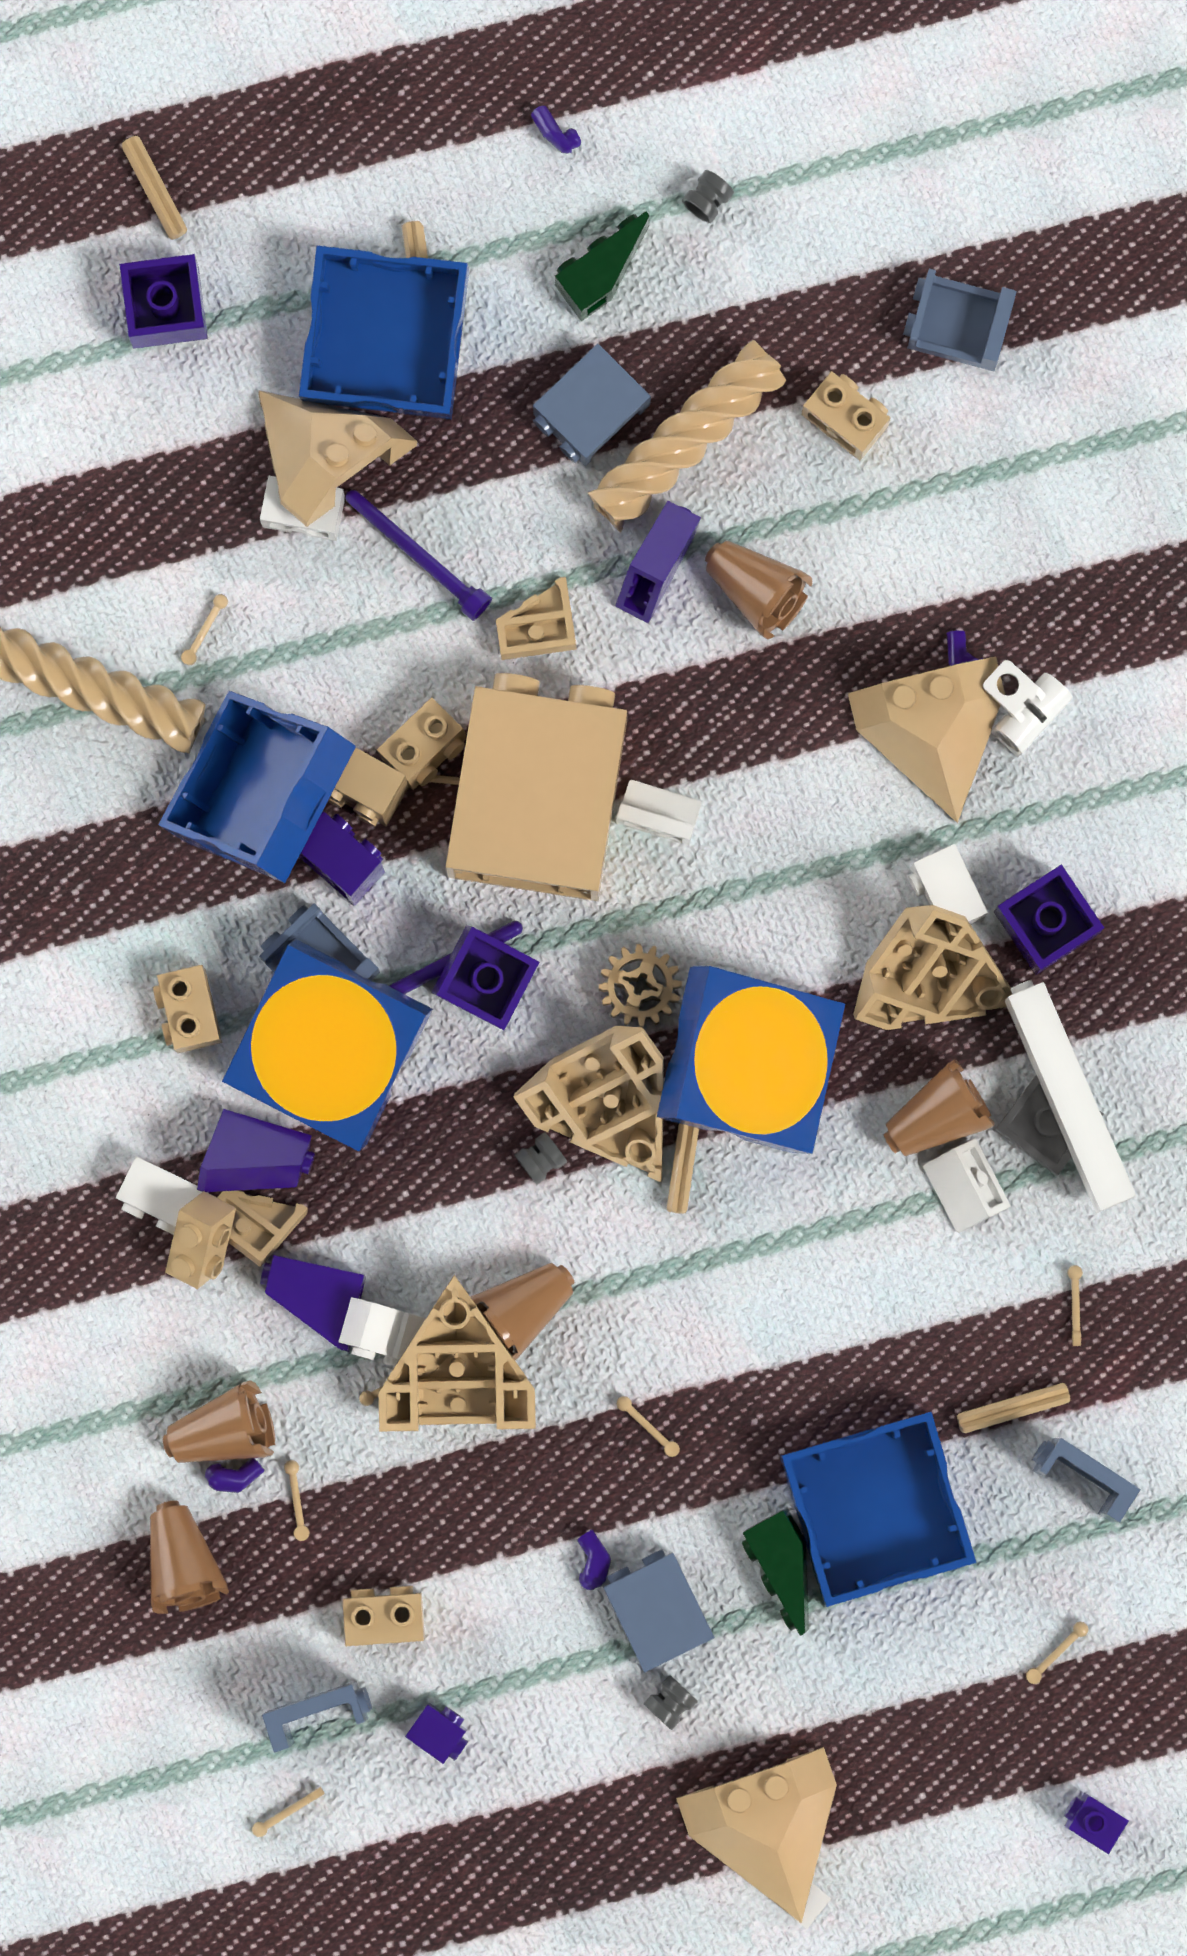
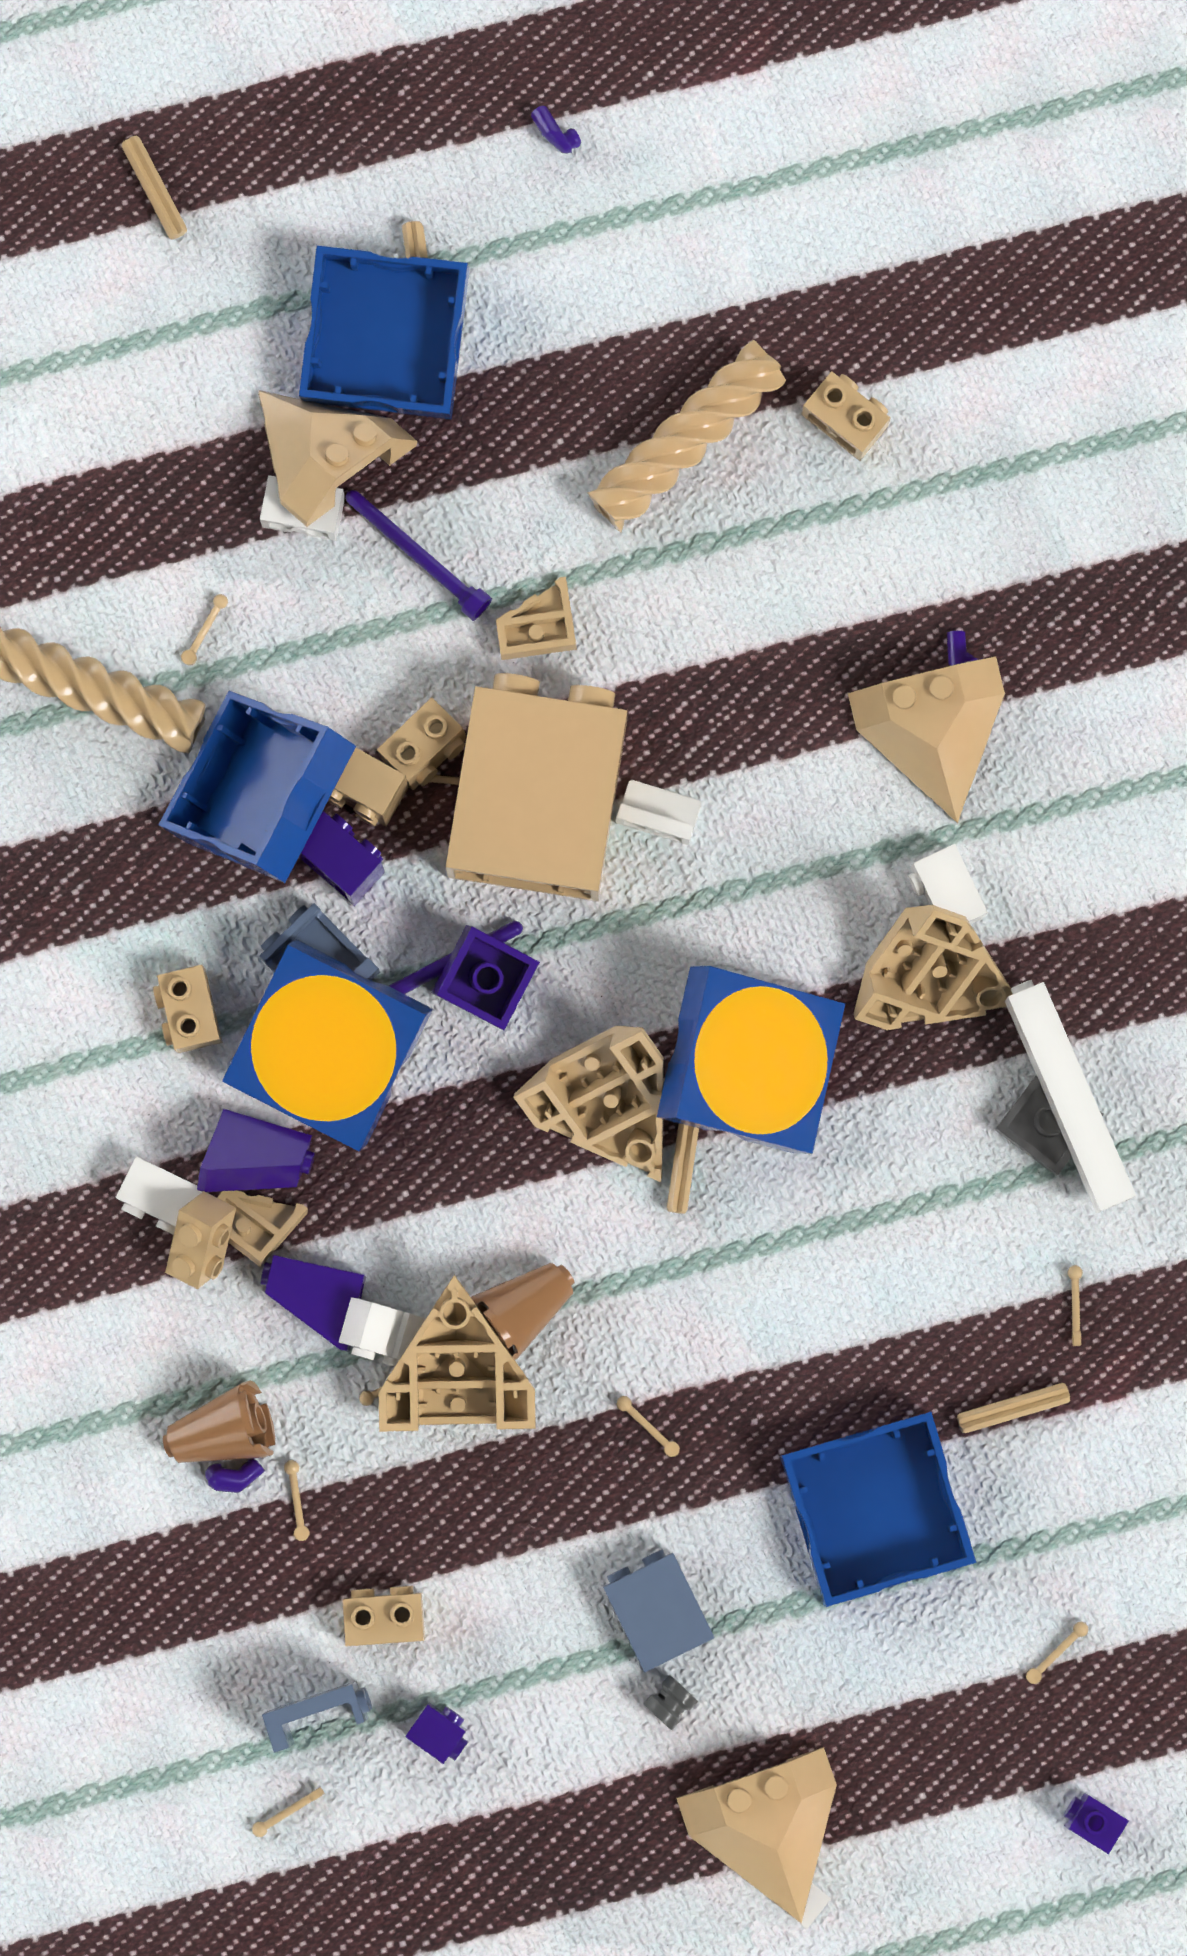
(163, 301): dark purple brick -> none
(181, 1562): medium nougat cone -> none
(540, 1158): dark grey wheel -> none
(589, 405): sand blue panel -> none
(596, 276): dark green slope -> none
(597, 1562): dark purple arm -> none
(657, 561): dark purple slope -> none
(657, 992): tan gear -> none
(707, 197): dark grey wheel -> none
(759, 586): medium nougat cone -> none
(783, 1557): dark green slope -> none
(939, 1113): medium nougat cone -> none
(959, 321): sand blue panel -> none
(966, 1185): white panel -> none
(1029, 708): white piece -> none
(1048, 919): dark purple brick -> none
(1121, 1491): sand blue panel -> none

